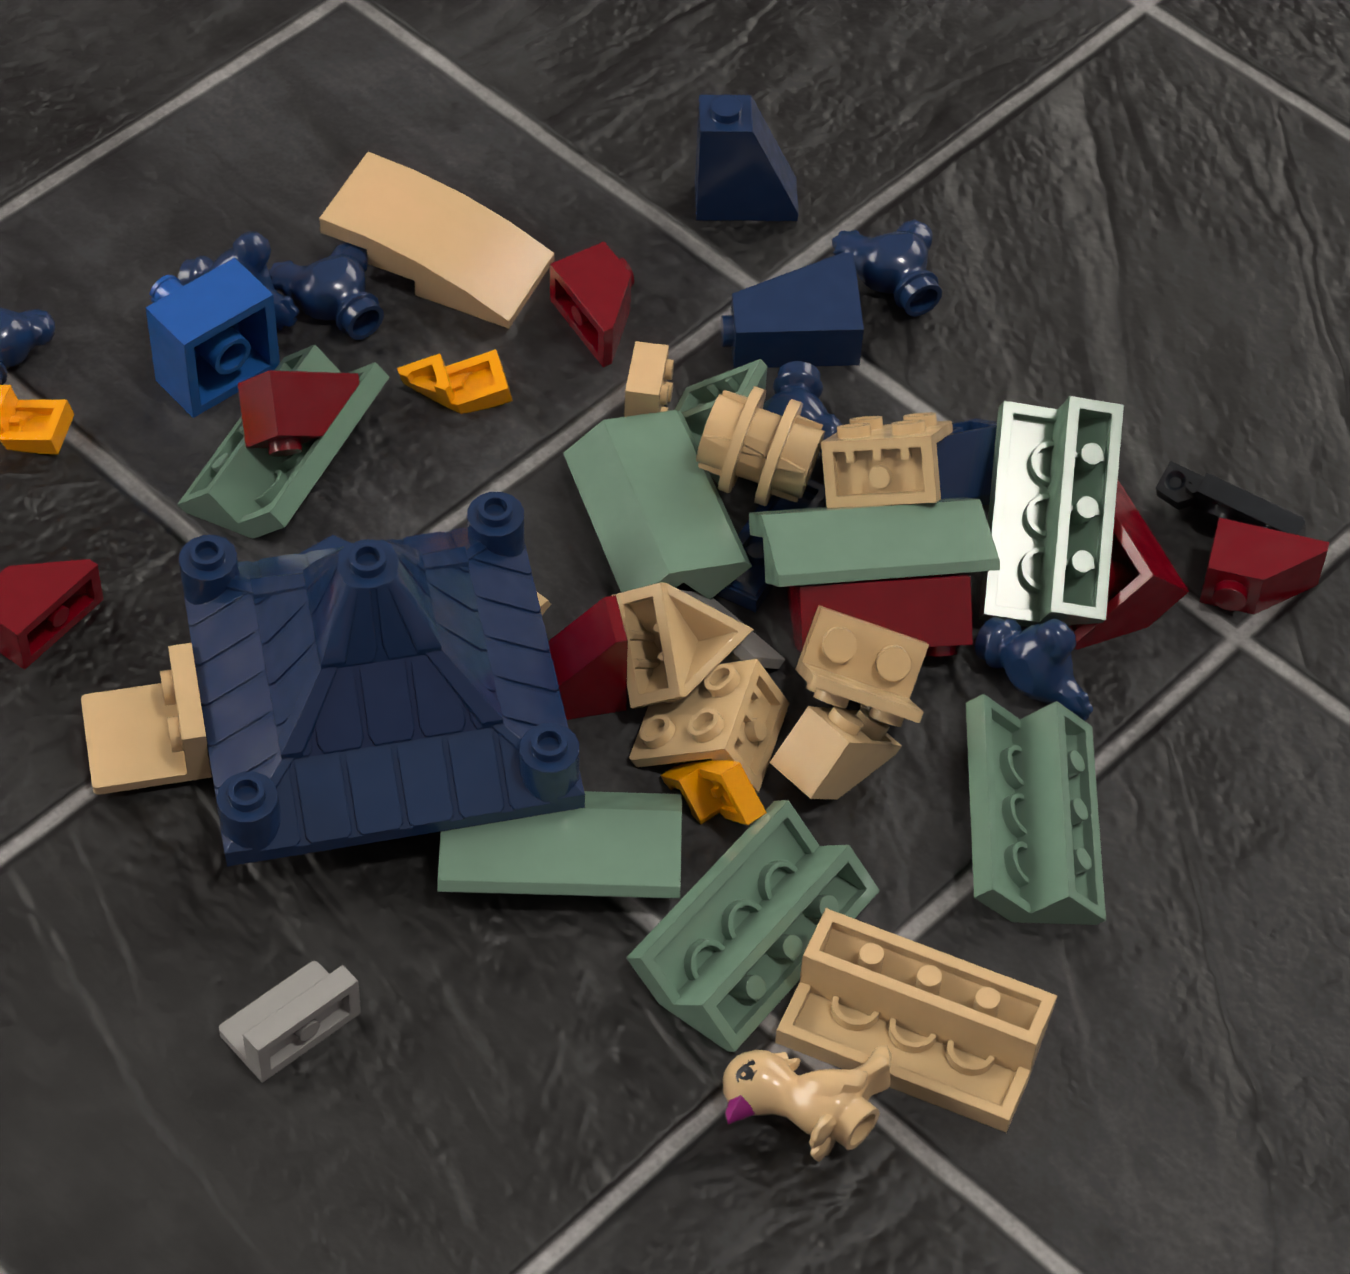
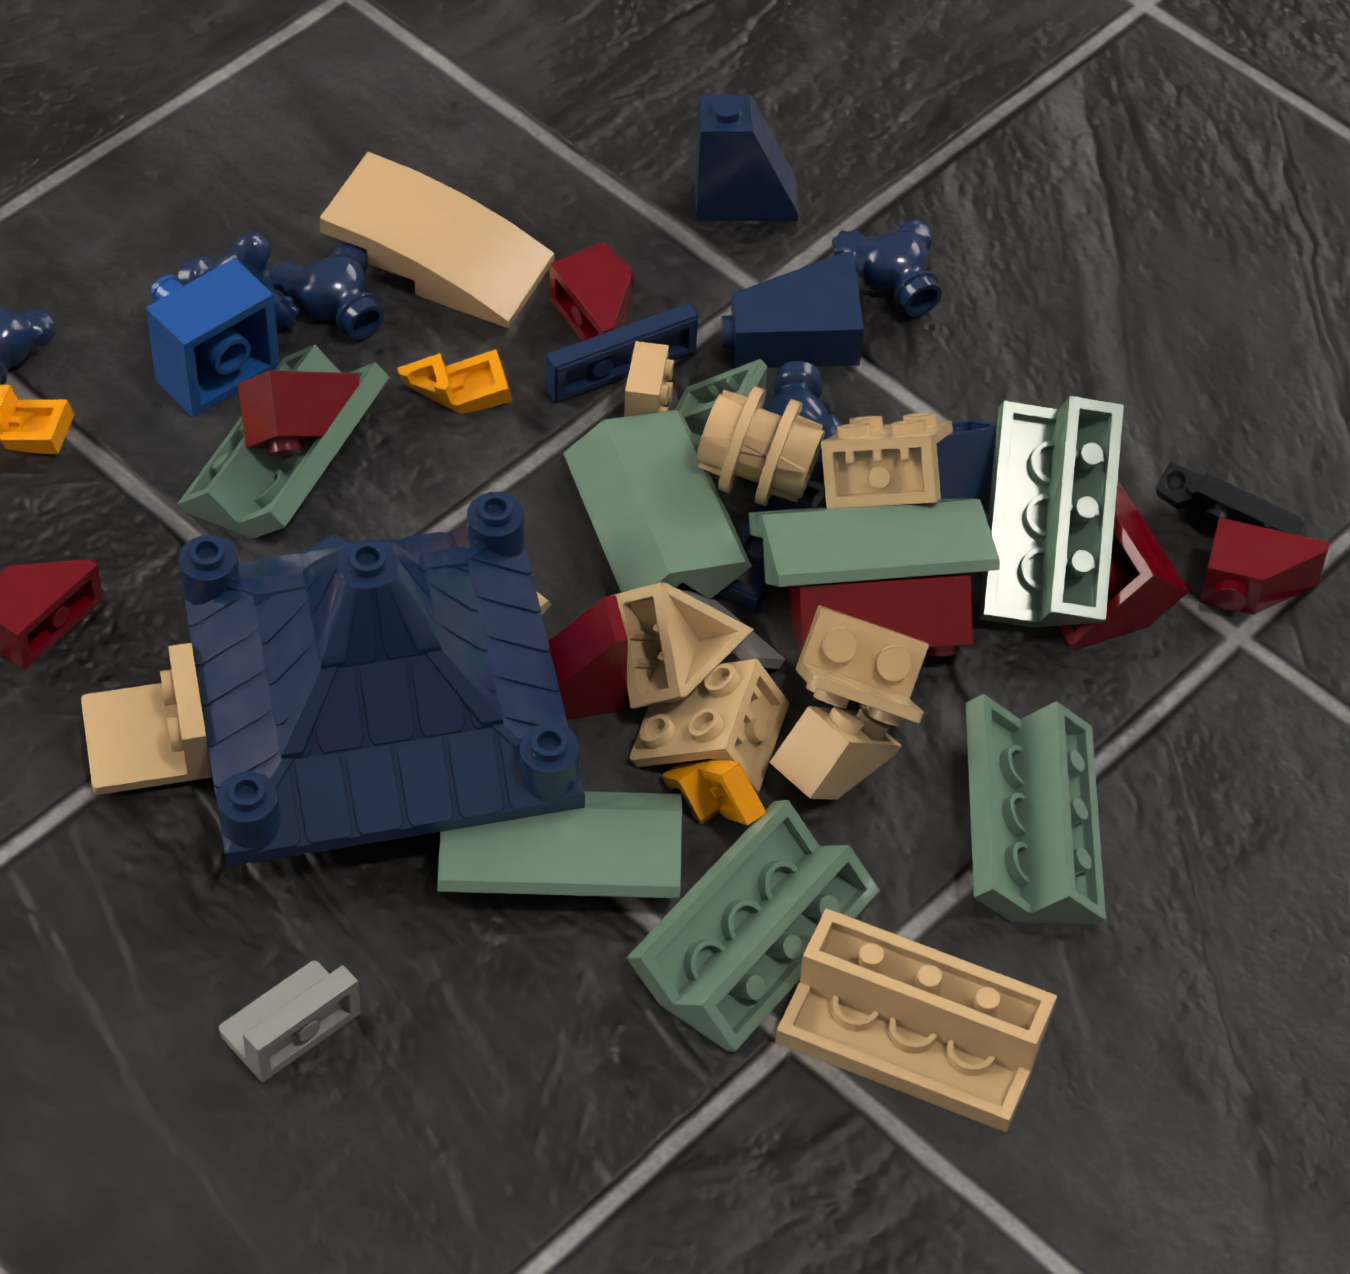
(610, 354): none -> dark blue tile
(823, 1103): tan animal -> none
(1035, 660): dark blue animal -> none

